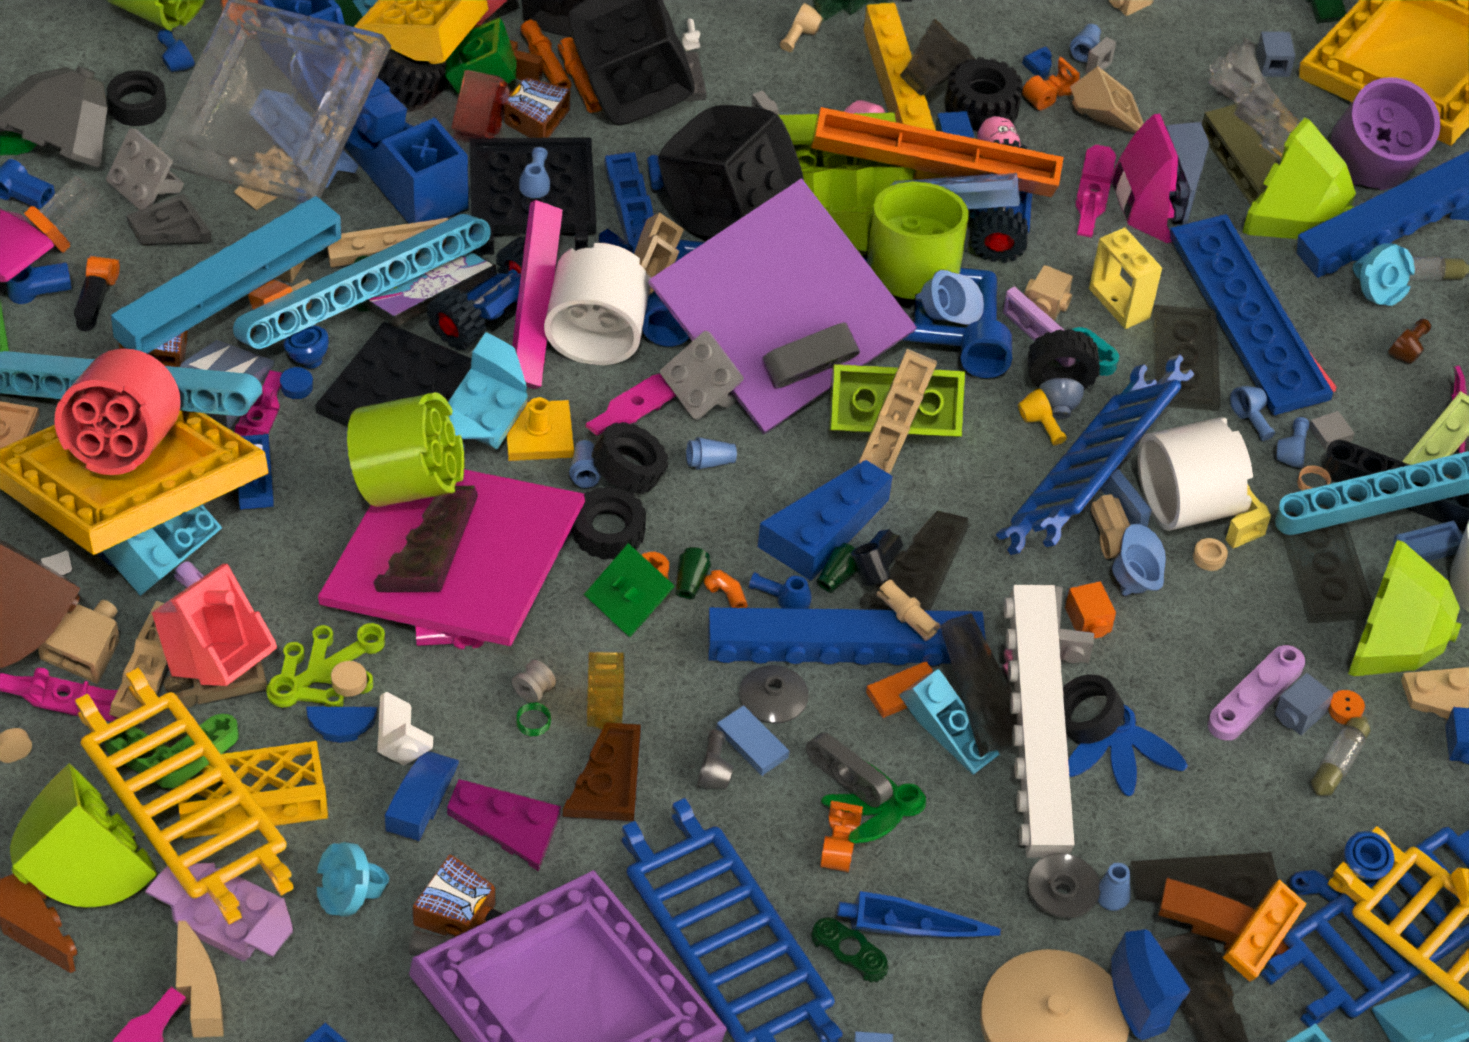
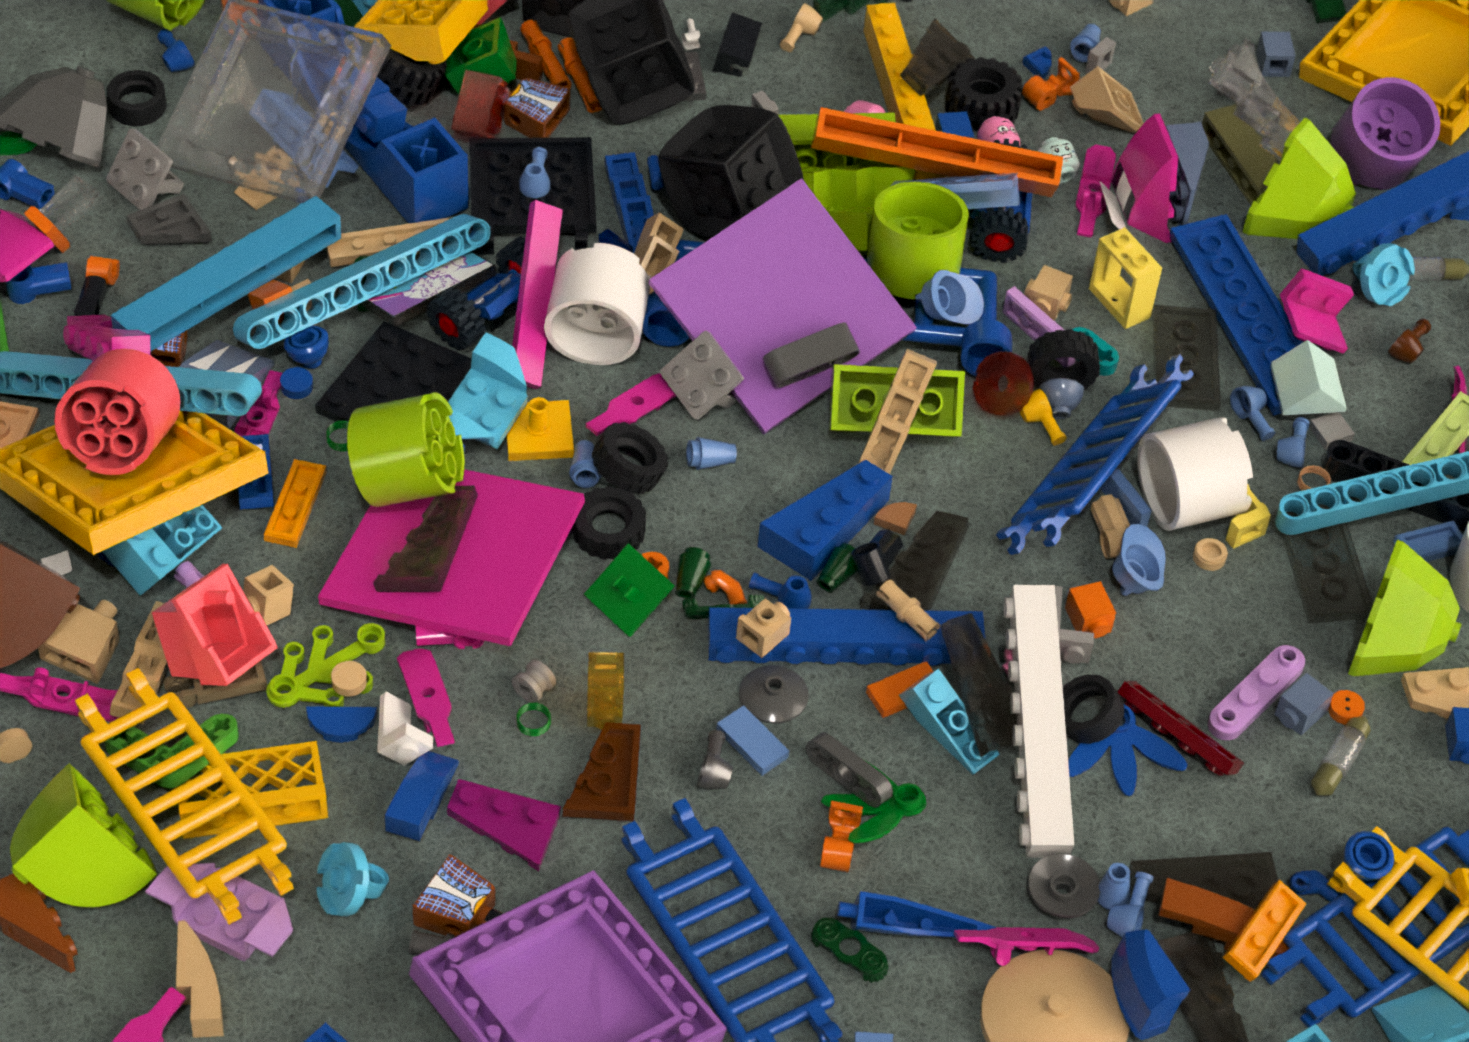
(95, 336): none -> dark pink arch
(269, 594): none -> tan brick
(295, 503): none -> light orange tile
(334, 426): none -> green axle
(423, 680): none -> dark pink piece
(693, 611): none -> dark green piece
(737, 44): none -> black hinge
(764, 627): none -> tan brick
(896, 517): none -> medium nougat tile
(1004, 939): none -> dark pink piece
(1018, 388): none -> clear red tile
(1065, 149): none -> light aqua head
(1113, 207): none -> white sticker
(1130, 916): none -> medium blue bar
(1191, 737): none -> dark red plate
(1307, 381): none -> light aqua slope
(1312, 309): none -> dark pink bracket

